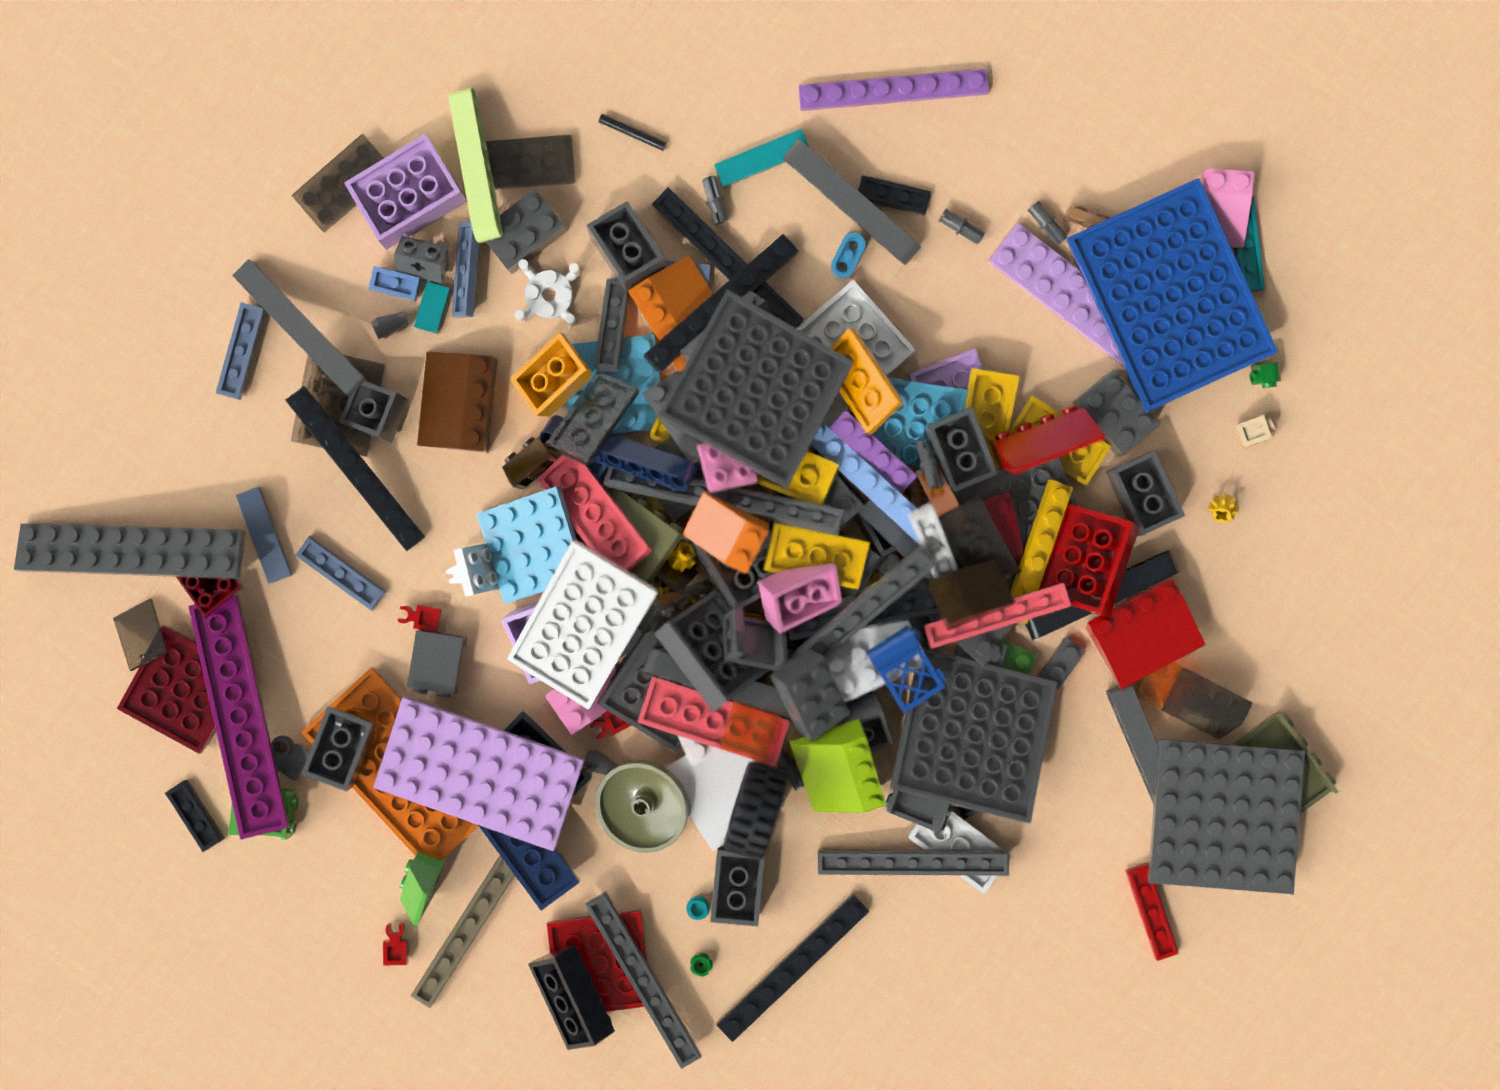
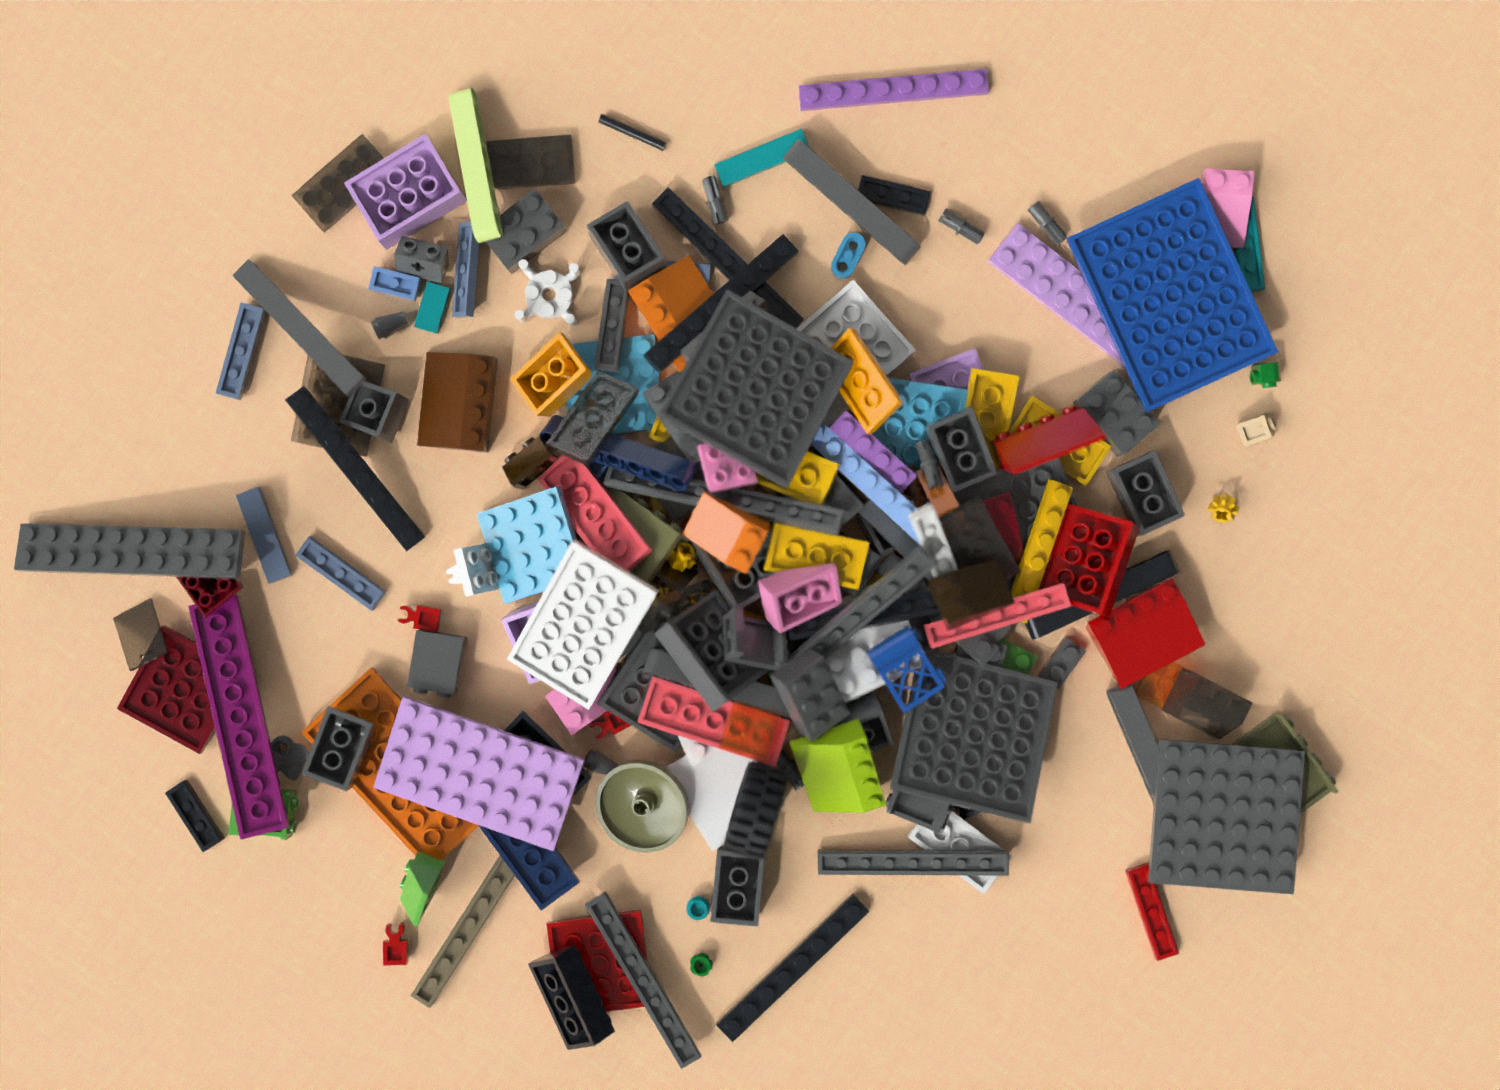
(1080, 216): medium nougat plate -> none

